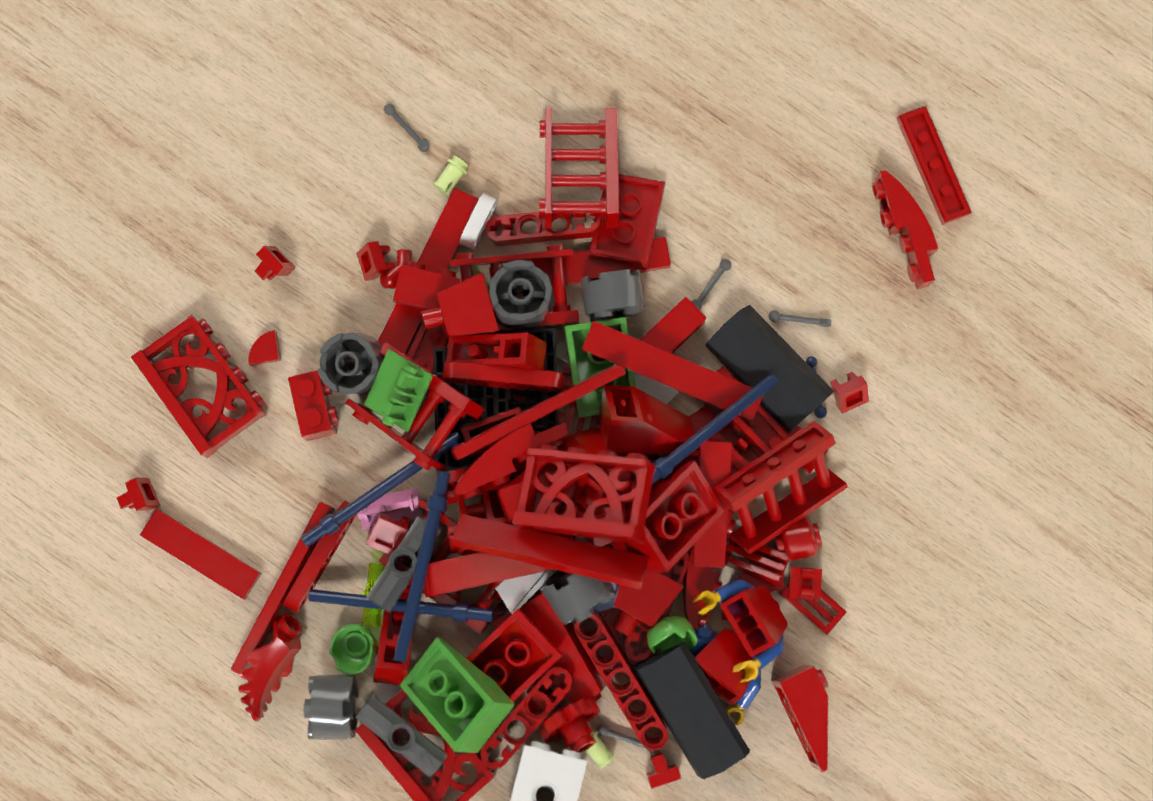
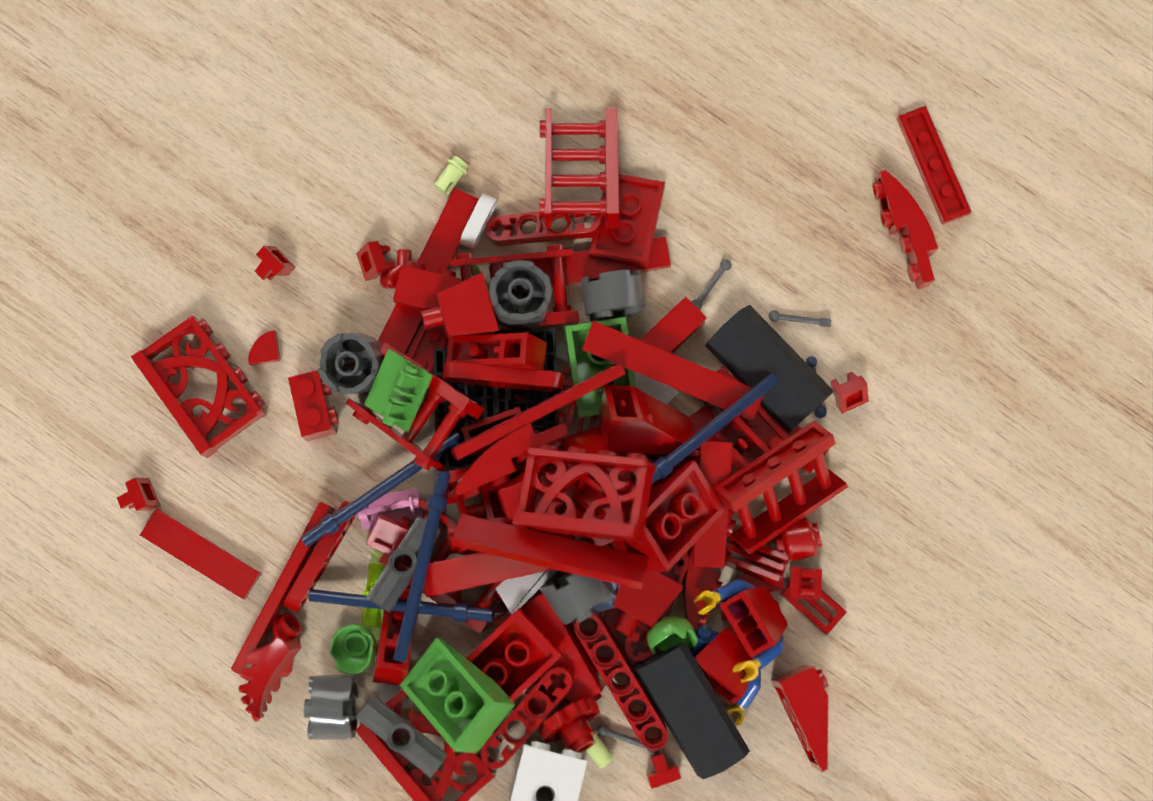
(423, 144): dark grey hinge -> none

